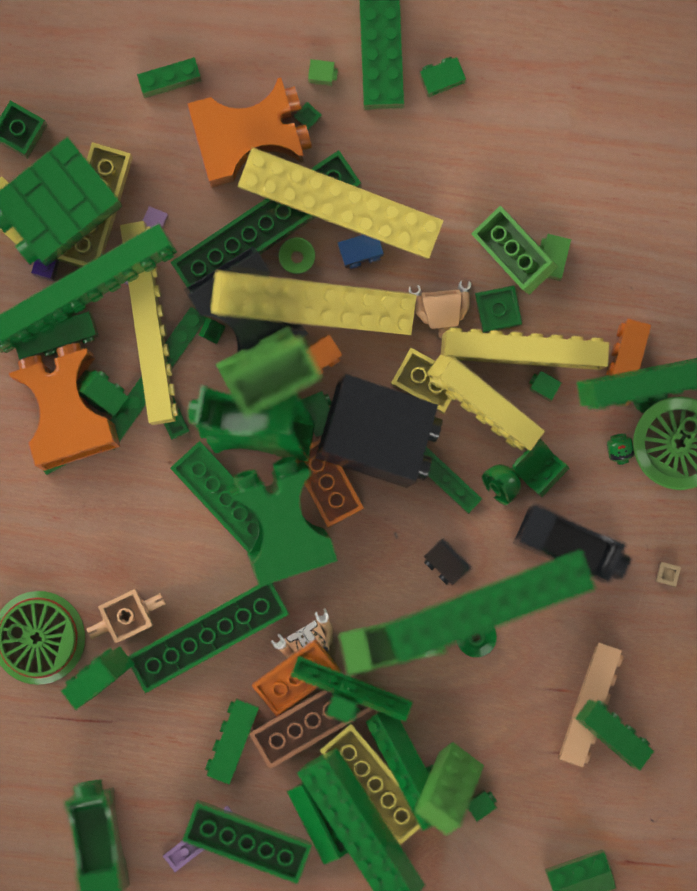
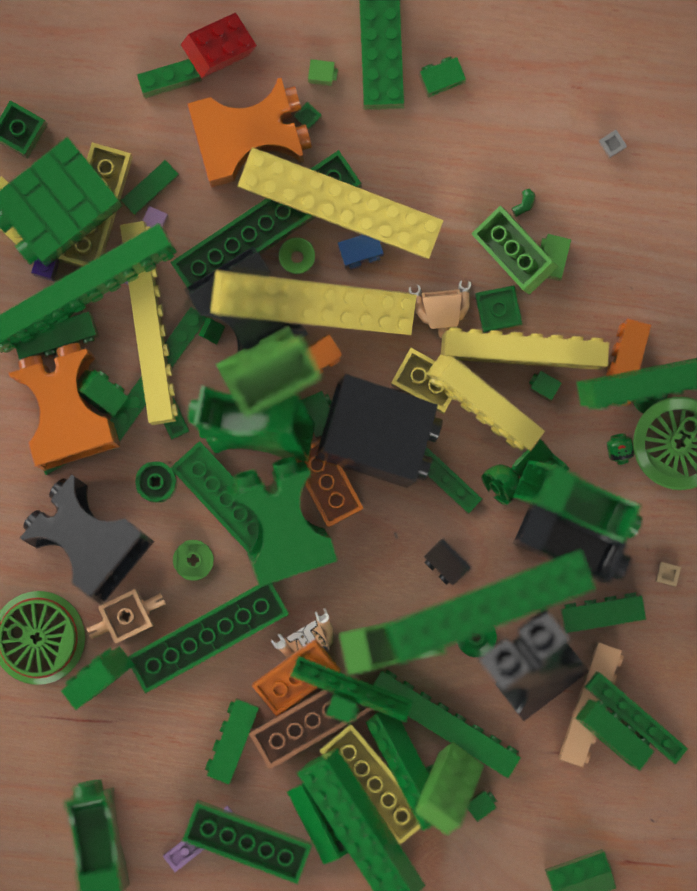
(98, 549): none -> black brick
(150, 187): none -> green tile
(155, 470): none -> green brick
(185, 568): none -> bright green plate
(218, 45): none -> red brick
(451, 727): none -> green brick
(527, 203): none -> green arm
(534, 665): none -> black brick
(578, 501): none -> green brick
(602, 614): none -> green brick
(612, 144): none -> light grey tile
(636, 717): none -> green plate

